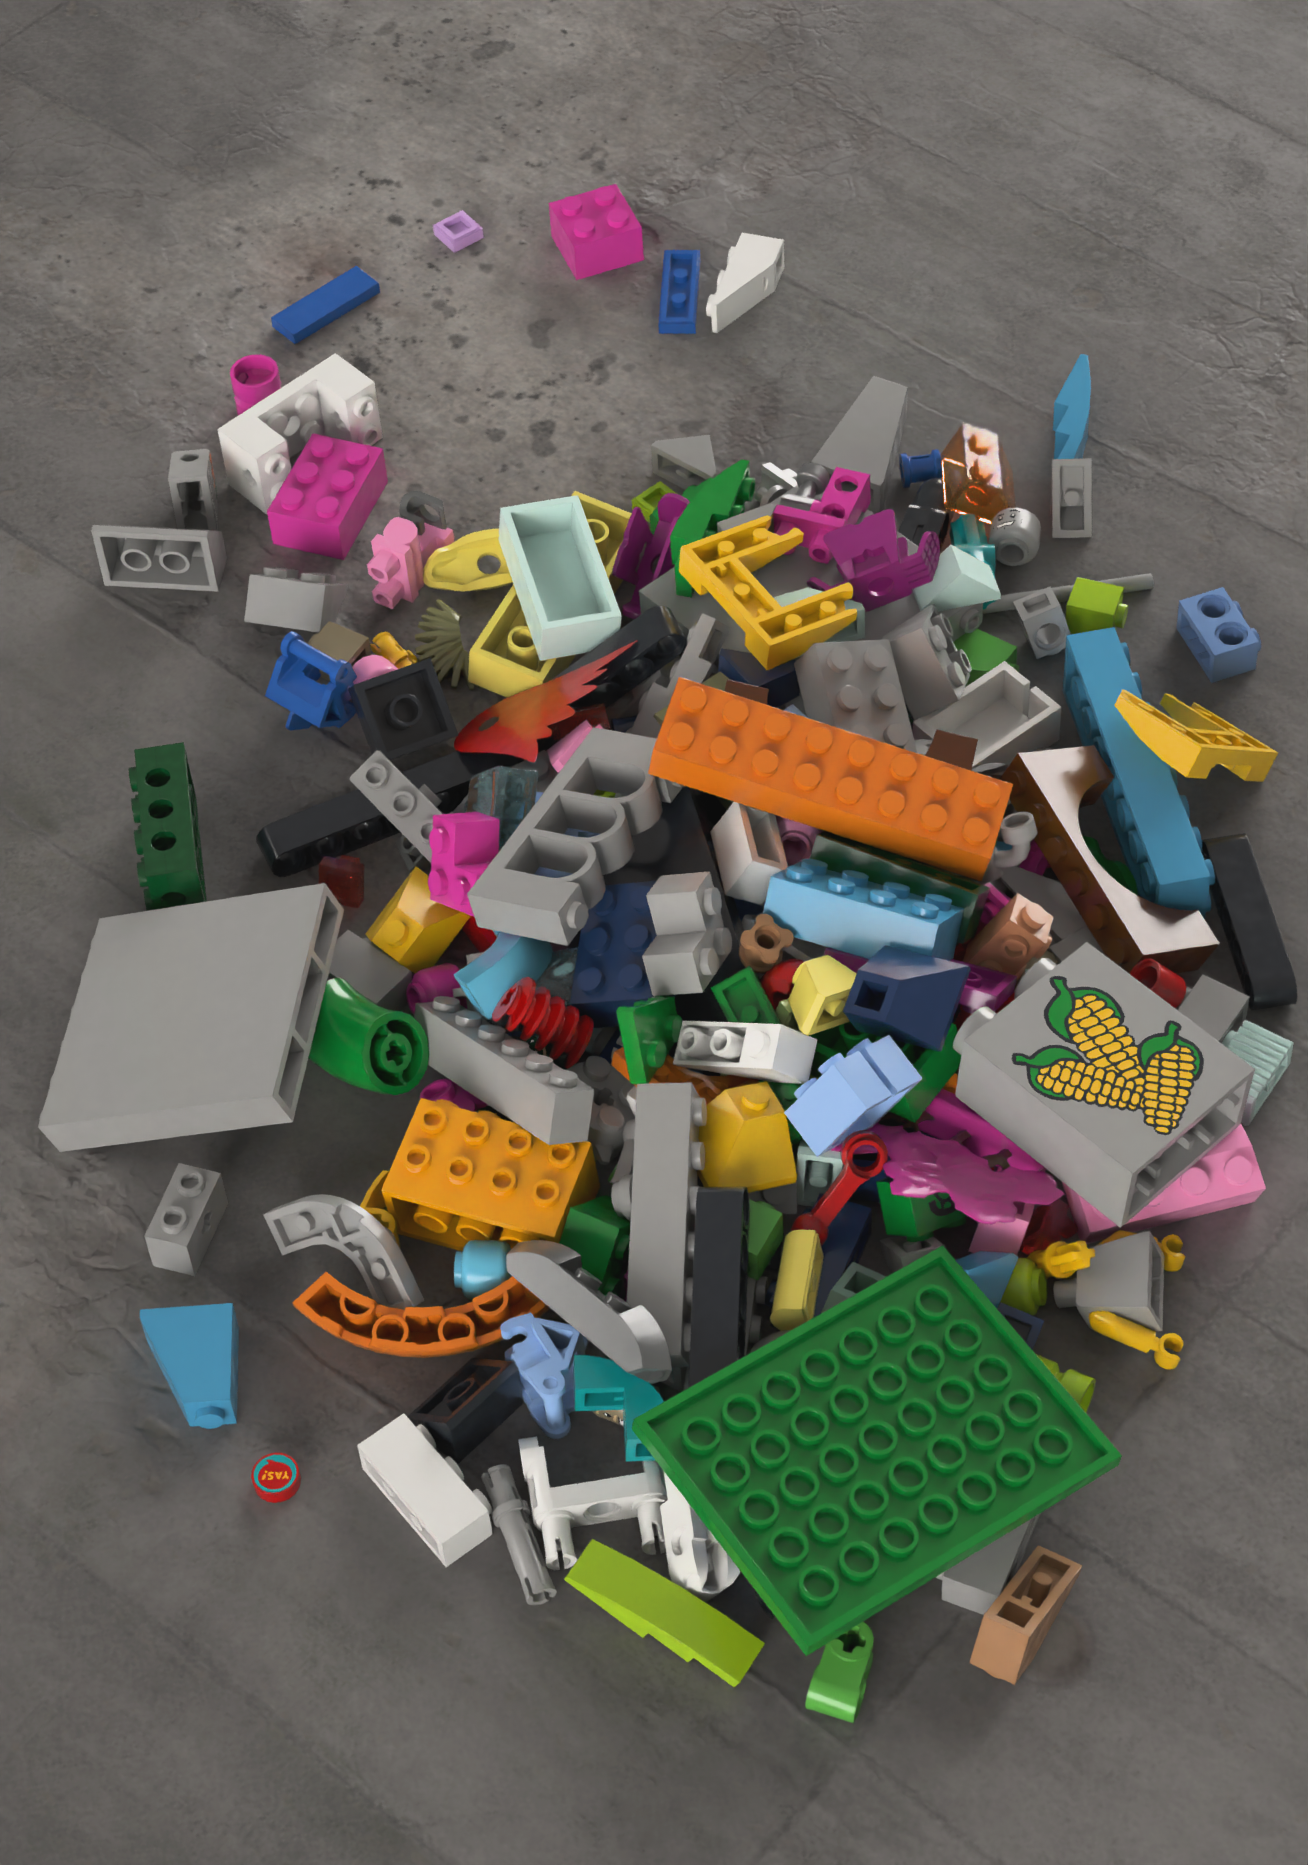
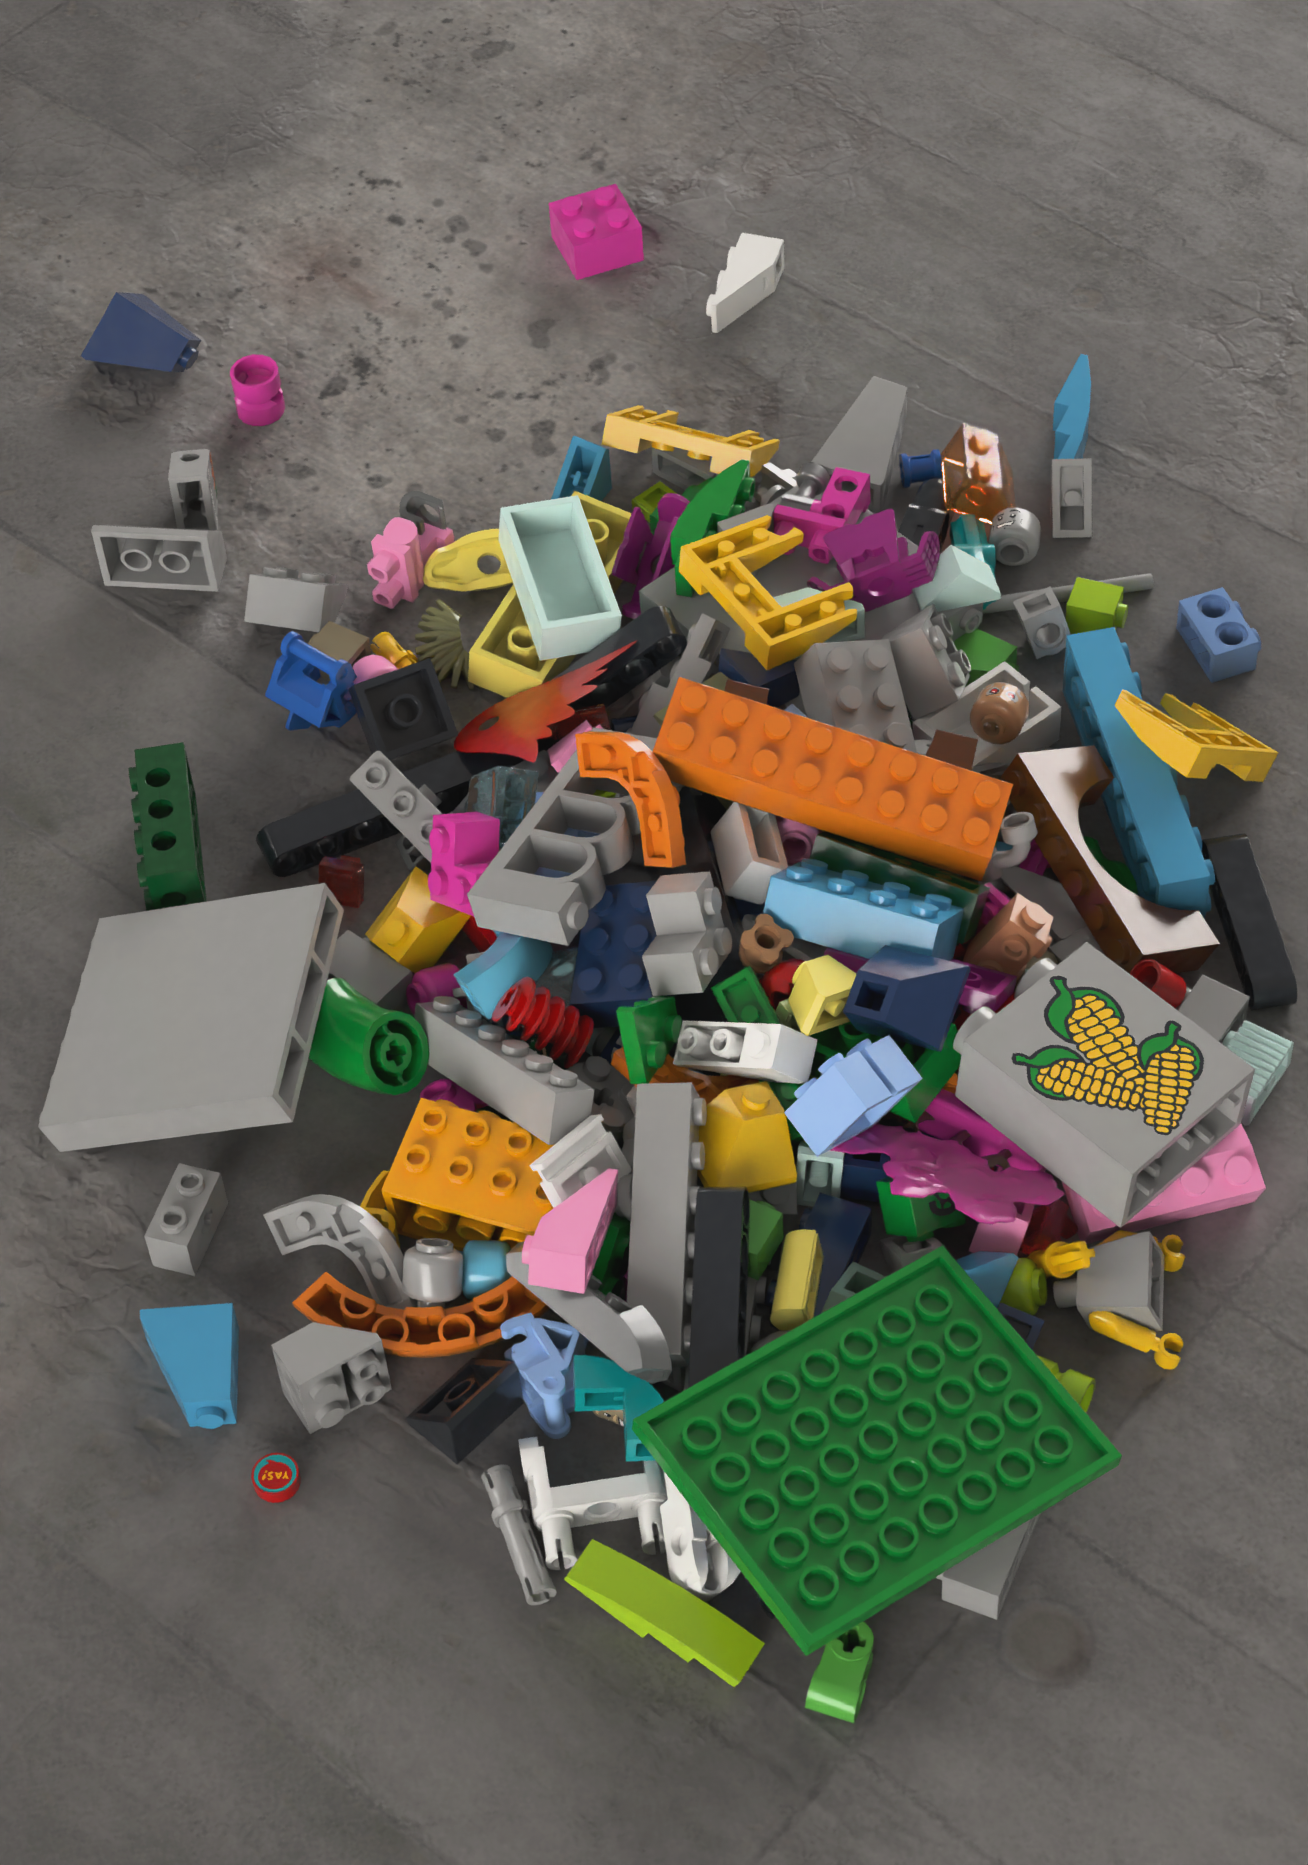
(141, 336): none -> dark blue slope
(324, 401): white plate -> none
(325, 305): blue tile -> none
(327, 496): dark pink brick -> none
(330, 1372): none -> light grey slope
(426, 1489): white brick -> none
(432, 1272): none -> light grey head
(458, 231): lavender tile -> none
(571, 1236): none -> bright pink slope
(579, 1160): none -> white plate
(584, 471): none -> dark azure slope
(640, 428): none -> yellow wedge
(644, 777): none -> orange plate
(679, 292): blue tile -> none
(844, 1185): red piece -> none
(999, 713): none -> medium nougat head
(1023, 1614): medium nougat slope -> none

